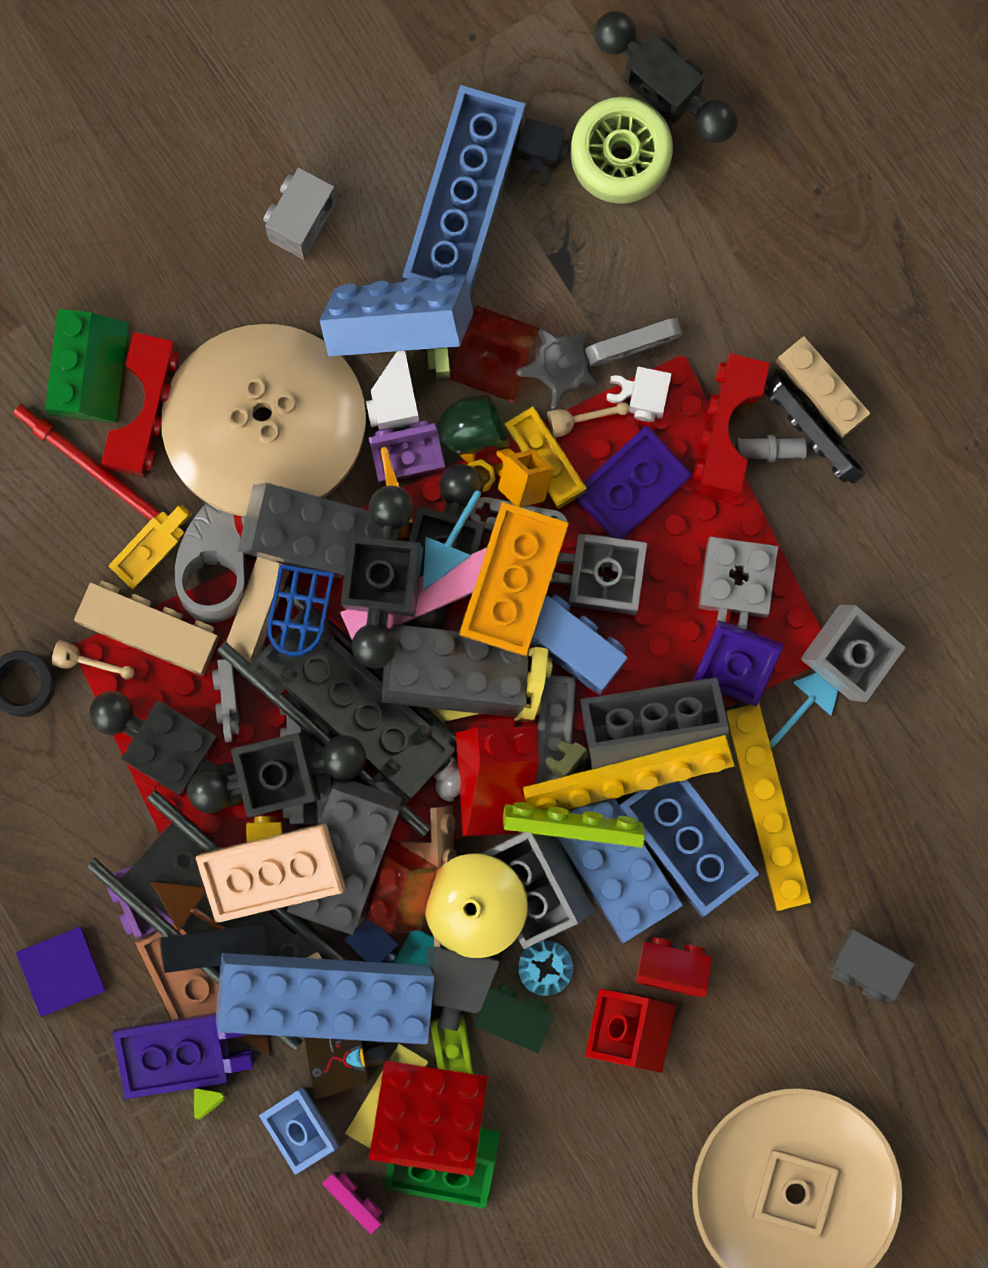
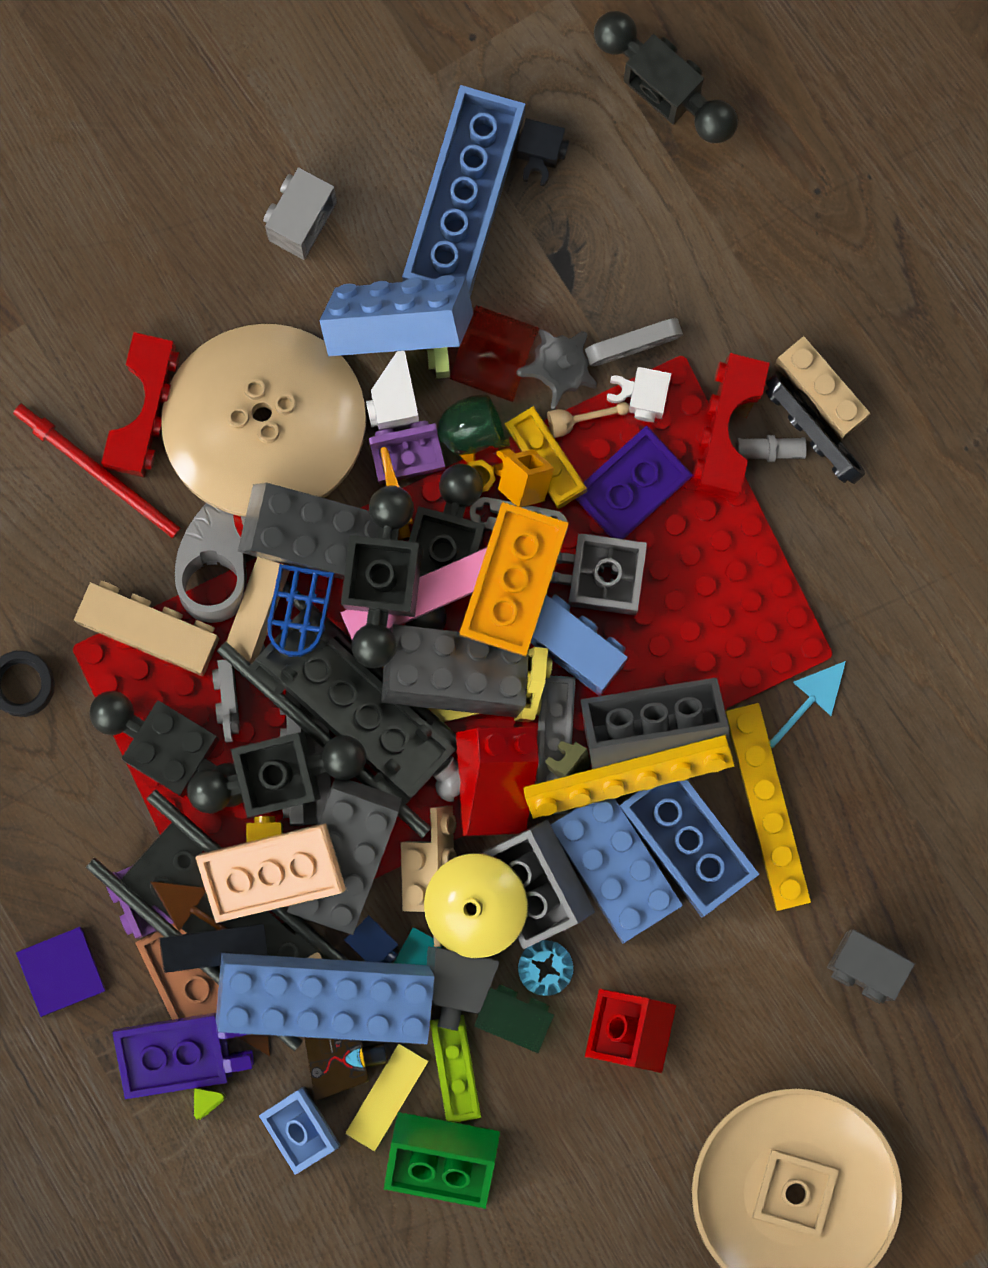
(67, 656): tan hinge -> none
(86, 366): green slope -> none
(150, 546): yellow hinge -> none
(343, 1189): dark pink plate -> none
(400, 890): clear red slope -> none
(428, 1118): red plate -> none
(442, 557): medium azure piece -> none
(561, 823): lime plate -> none
(624, 124): yellowish green wheel -> none
(674, 969): red slope -> none
(719, 590): light grey hinge -> none
(739, 661): dark purple tile -> none
(852, 653): light grey brick -> none

